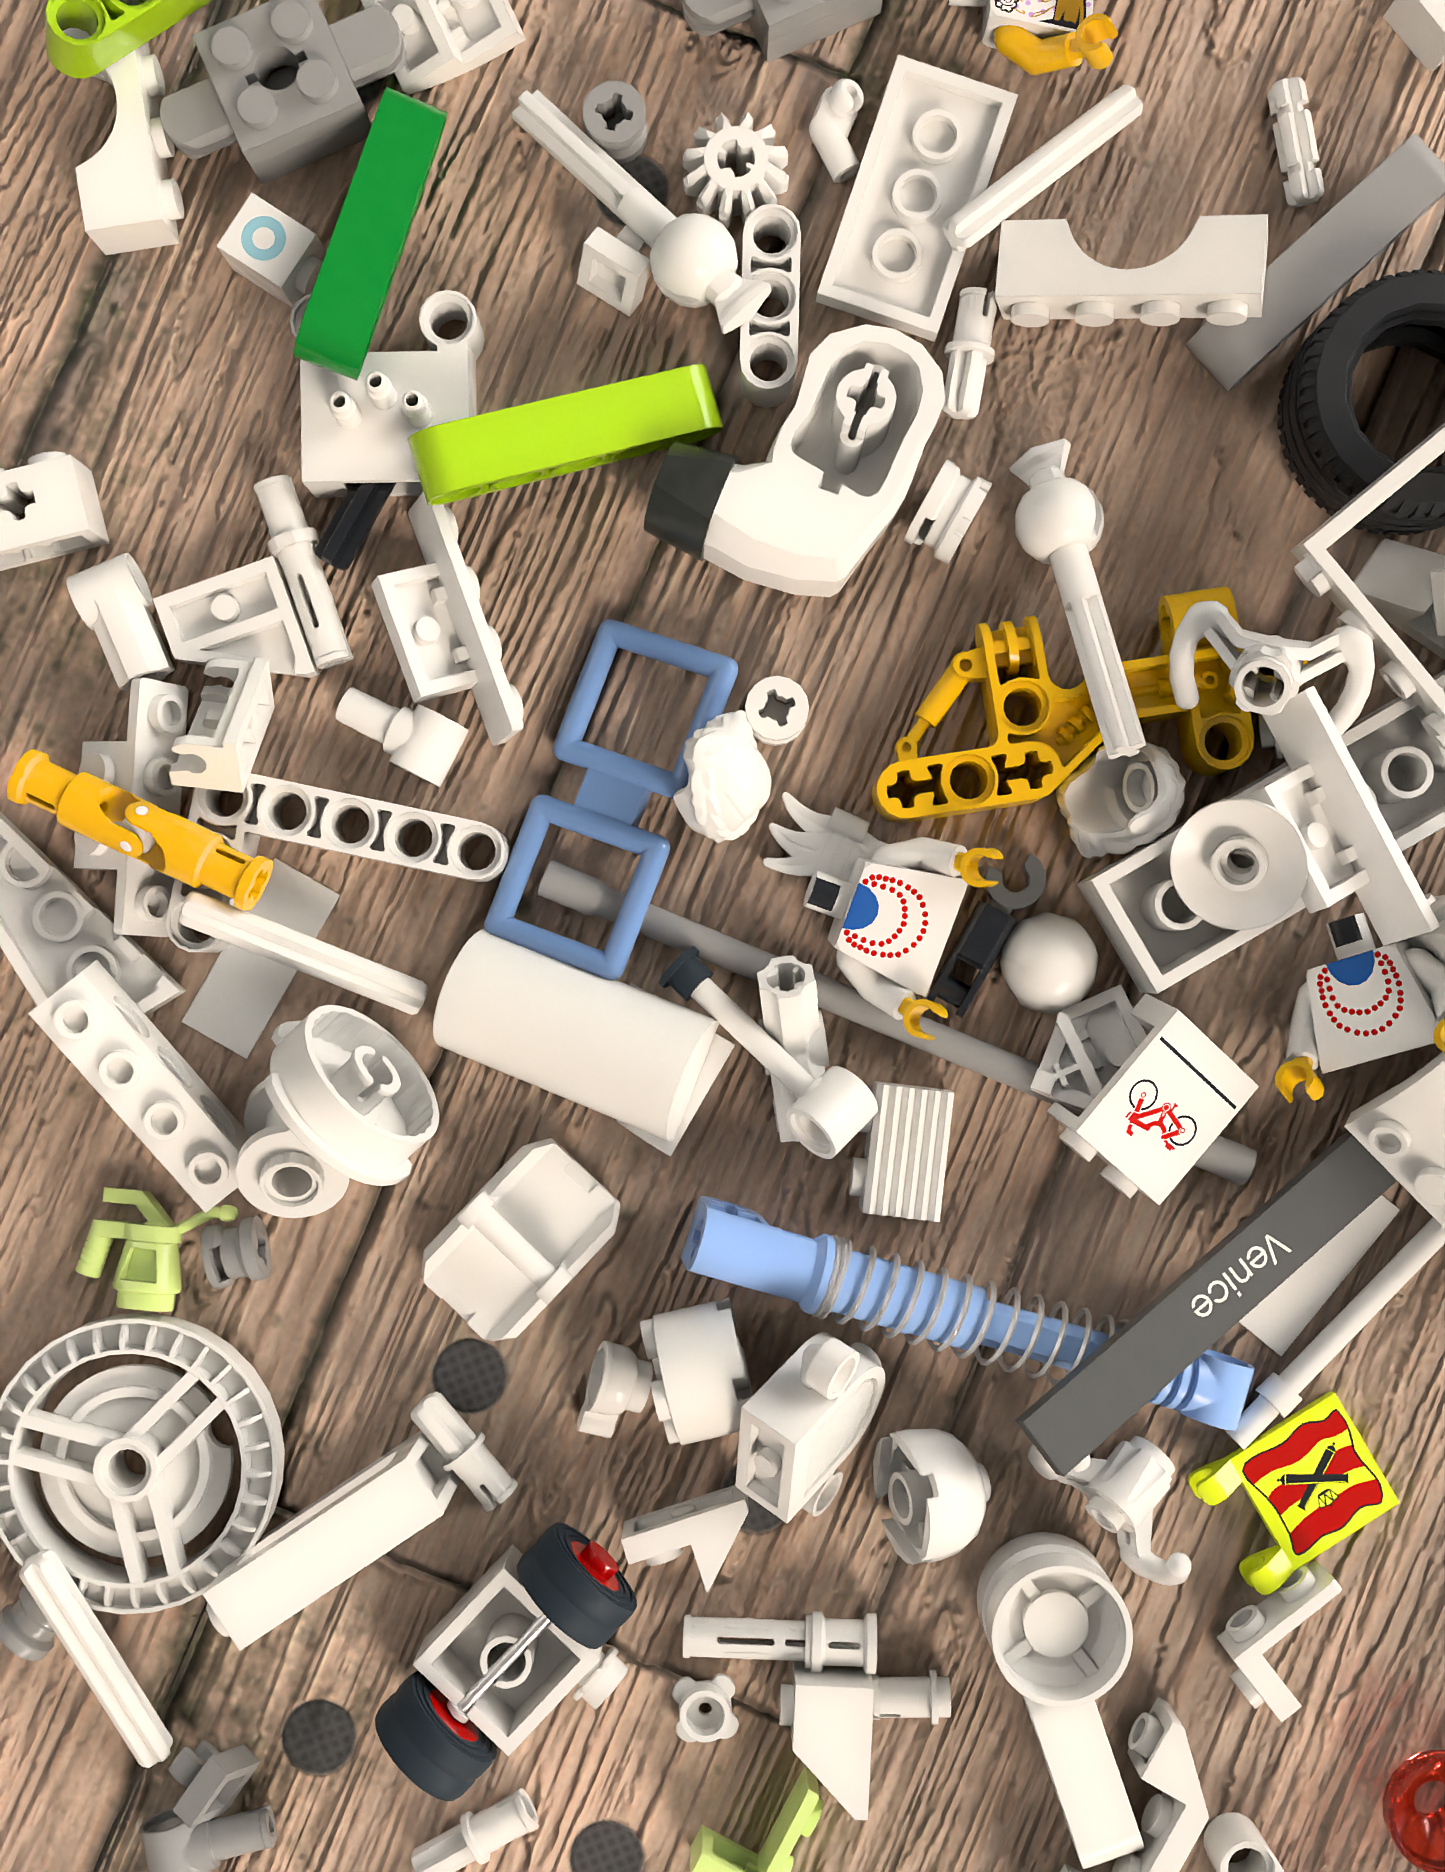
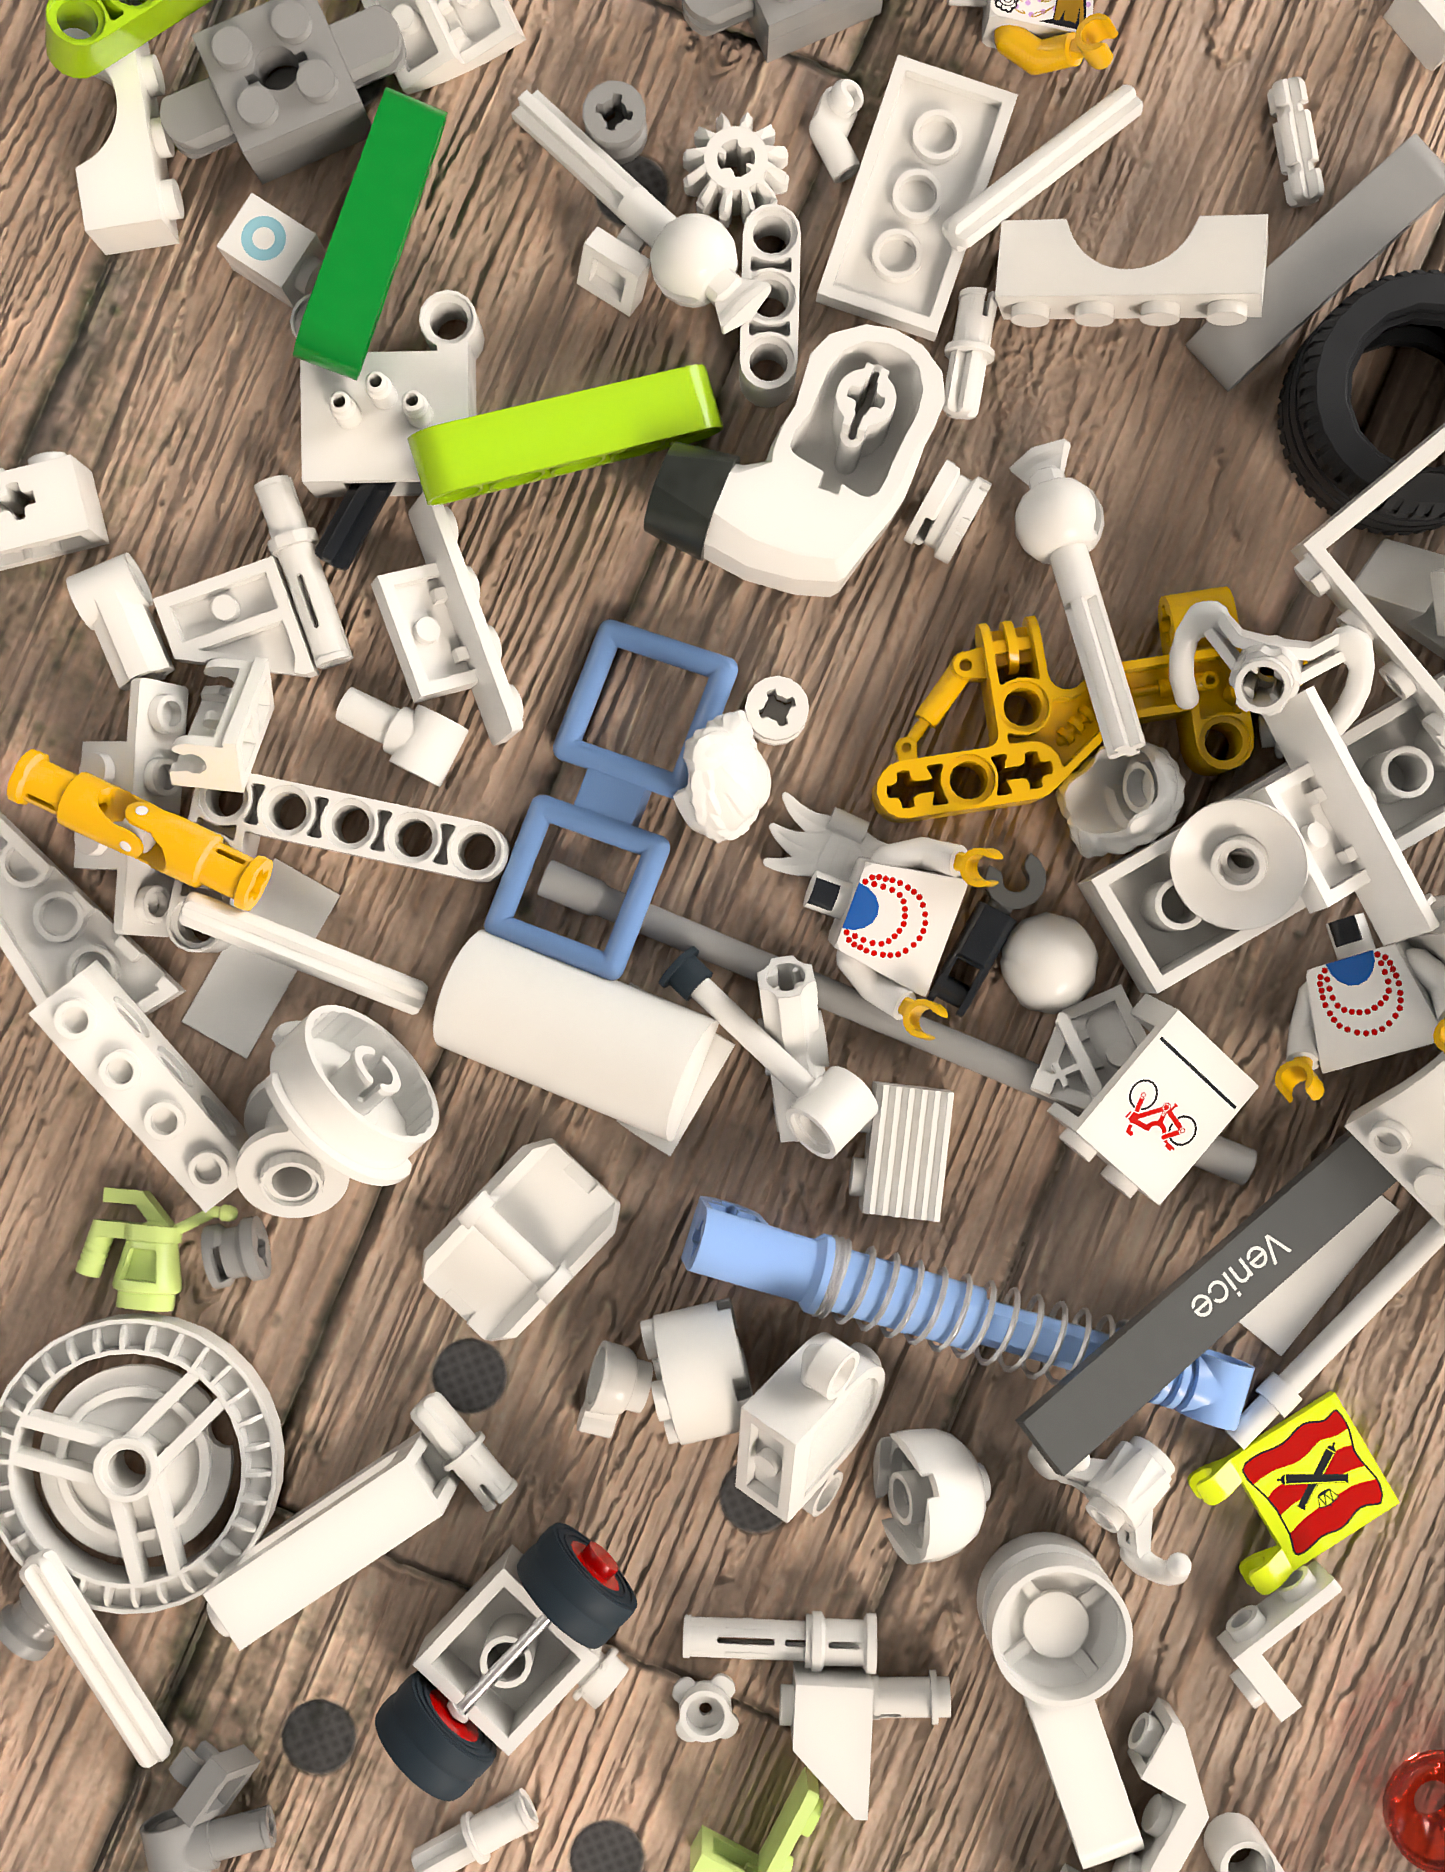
(703, 1522): white slope -> none

